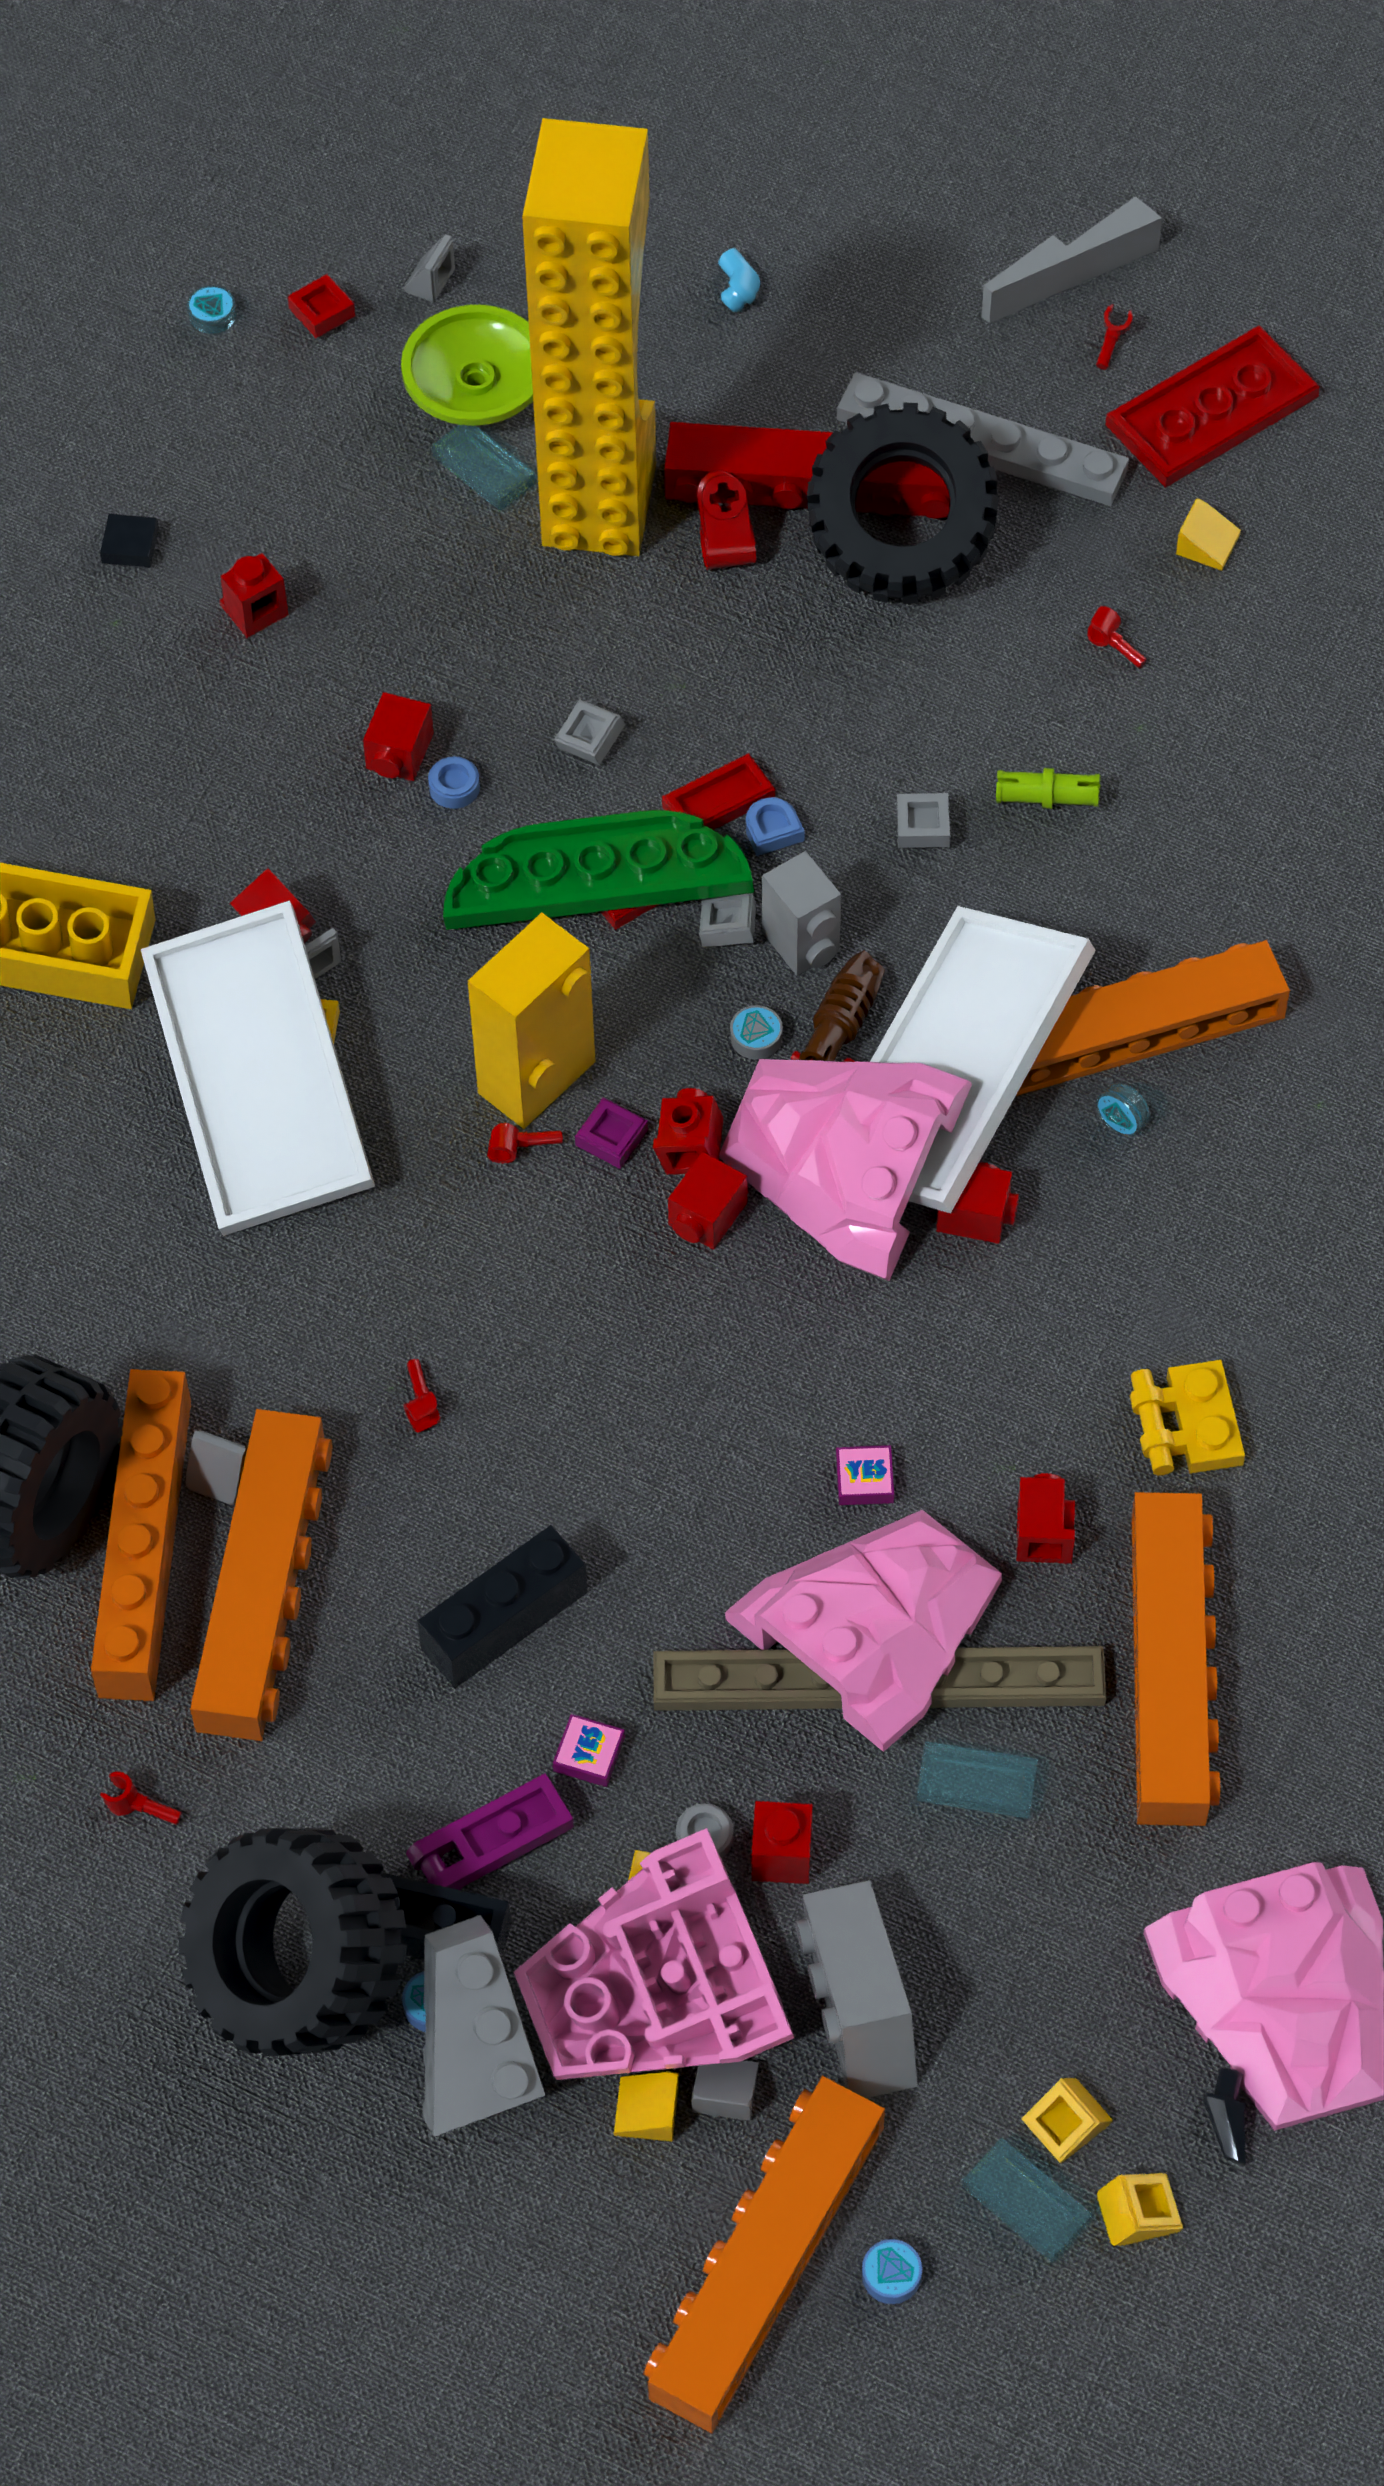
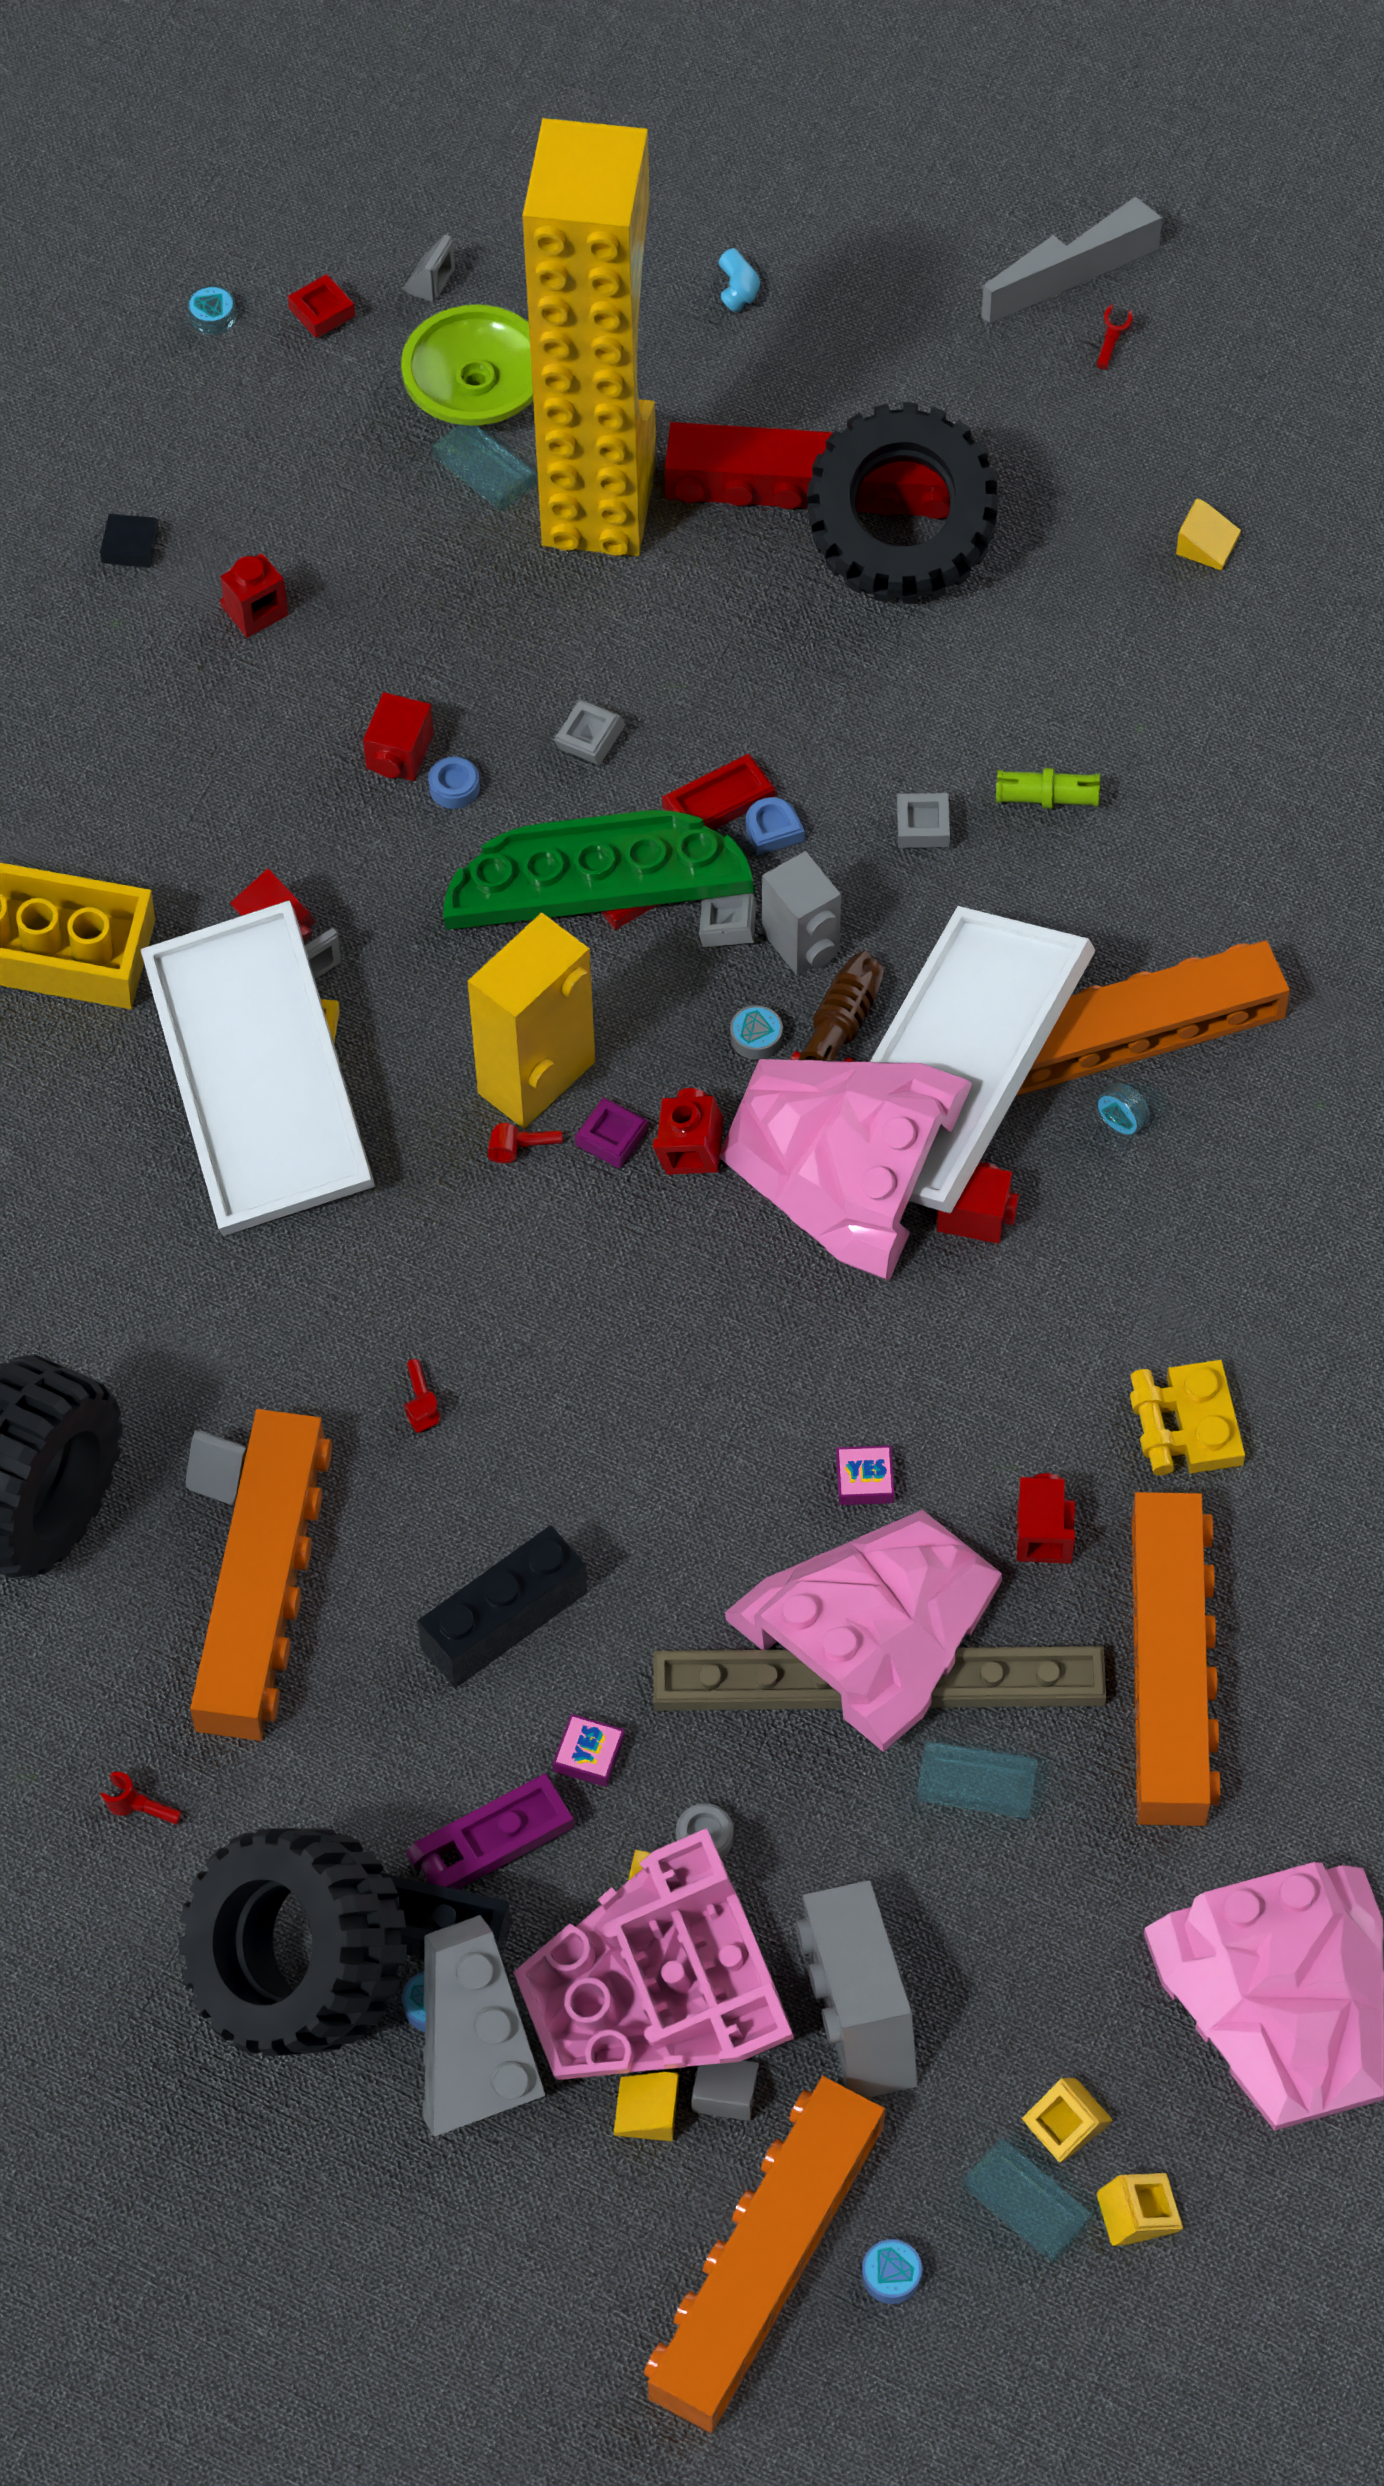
(141, 1536): orange brick -> none
(707, 1201): red brick -> none
(725, 530): red piece -> none
(781, 1842): red brick -> none
(1009, 445): light grey plate -> none
(1103, 632): red hand -> none
(1212, 406): red tile -> none
(1228, 2115): black bar -> none

